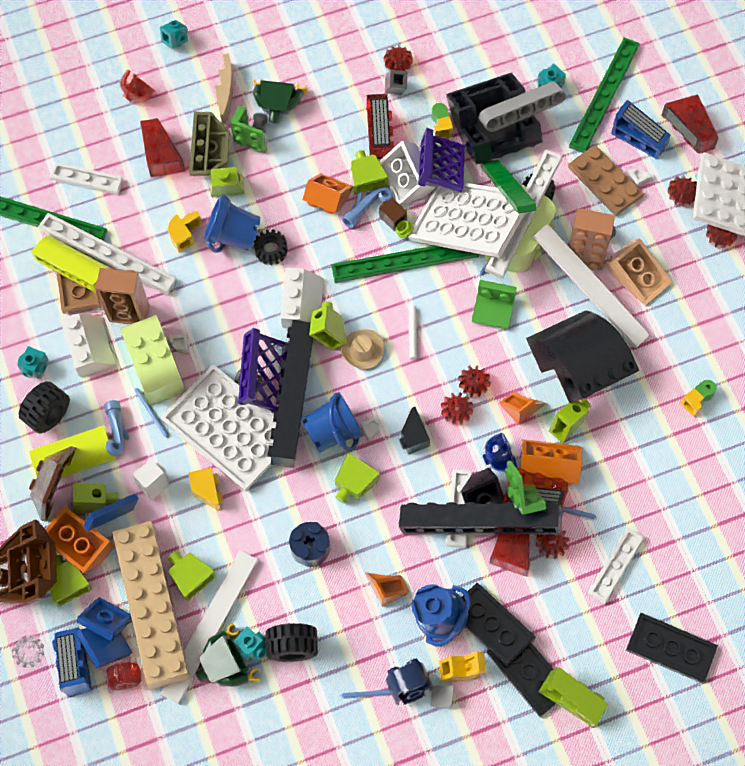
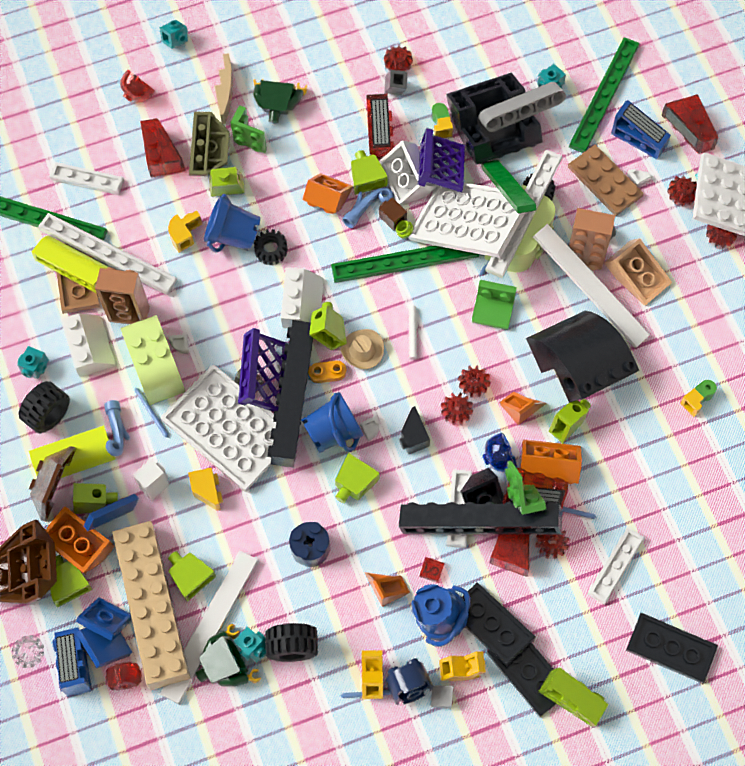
(259, 121): dark grey bush -> none
(327, 373): none -> light orange plate
(372, 674): none -> yellow brick
(431, 569): none -> clear red tile

